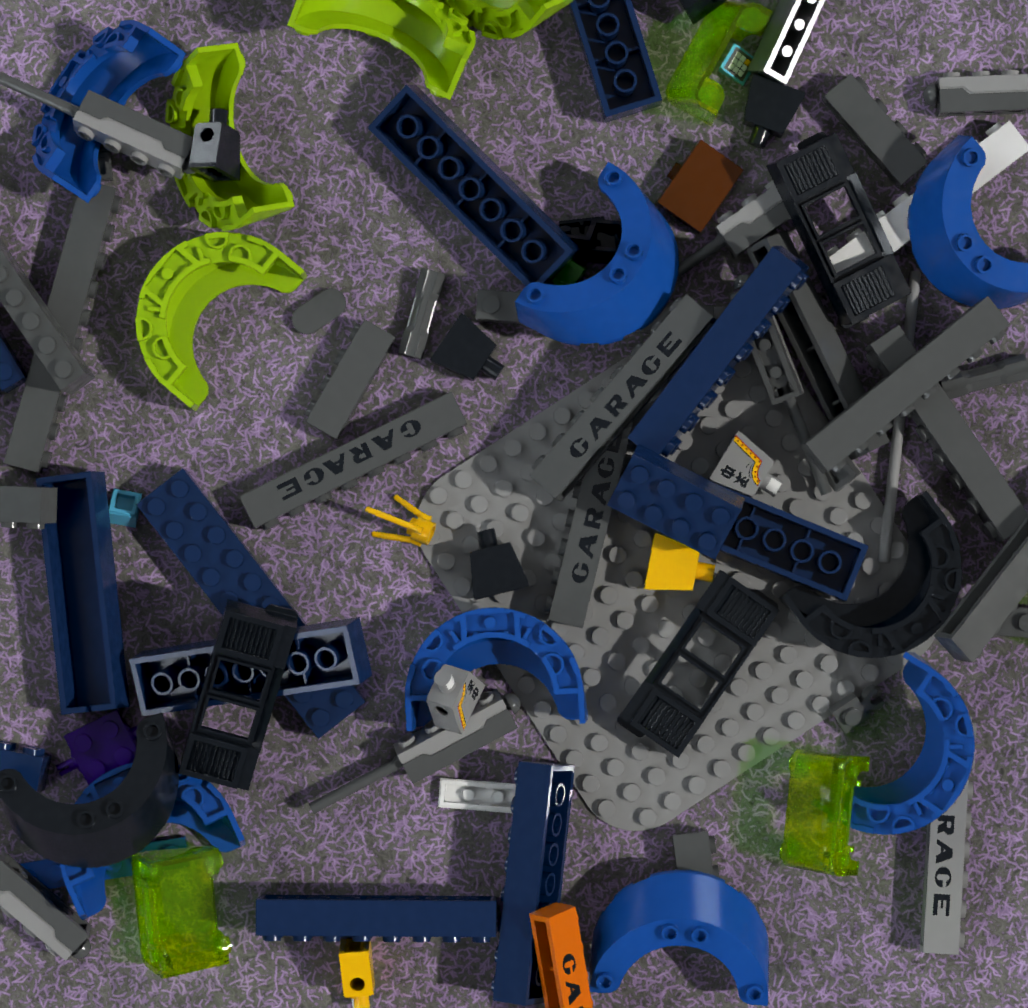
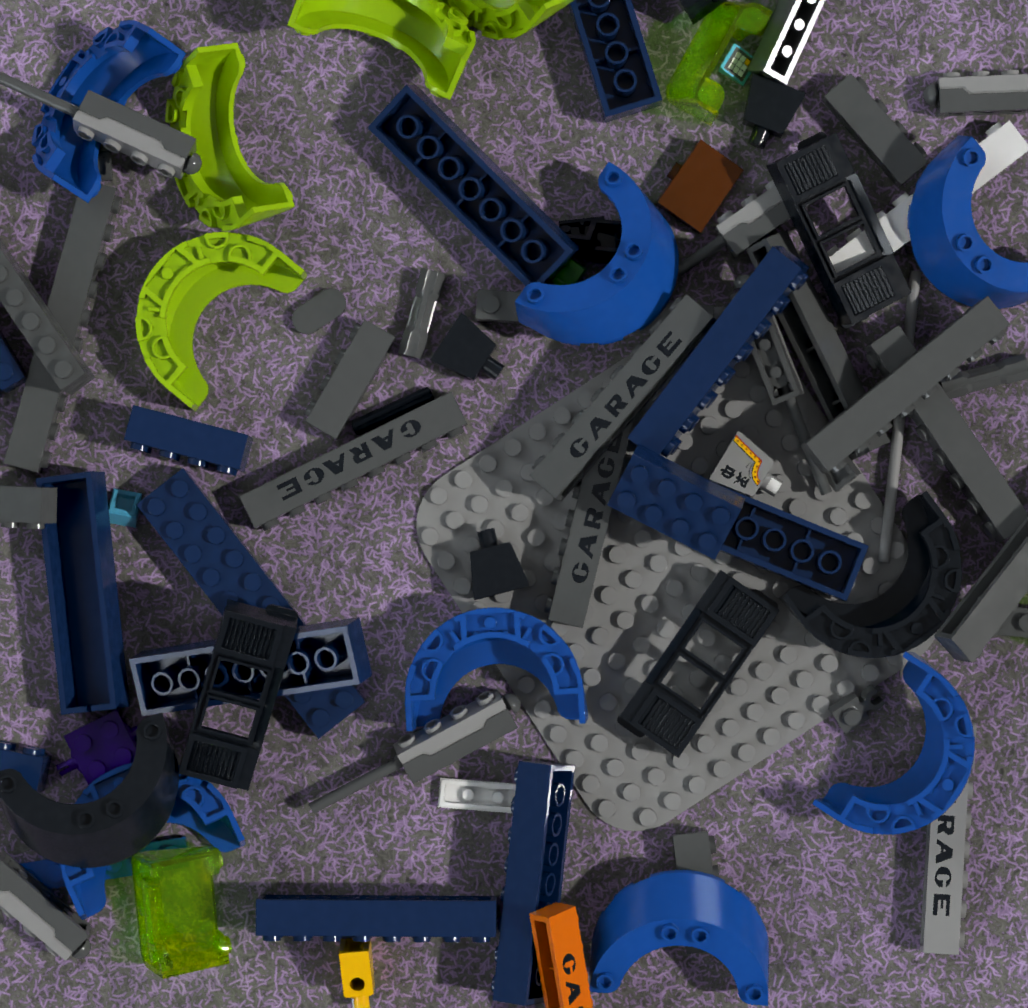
(189, 439): none -> dark blue brick
(216, 148): black torso -> none
(392, 411): none -> black axle
(419, 529): yellow plant -> none
(453, 697): light grey torso -> none
(674, 566): yellow torso -> none
(821, 811): clear neon green windscreen -> none

